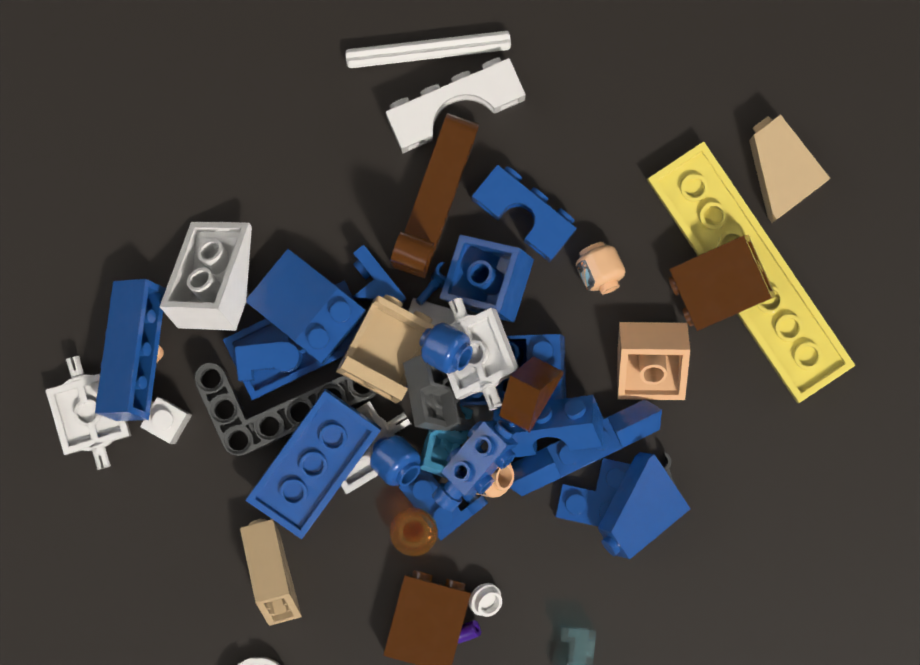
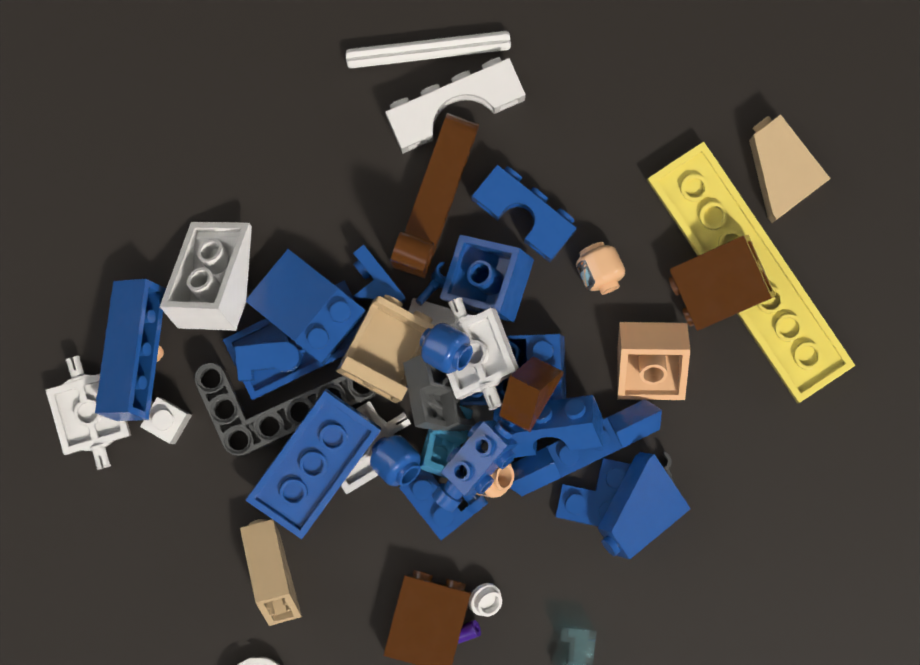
(413, 532): clear orange brick -> none

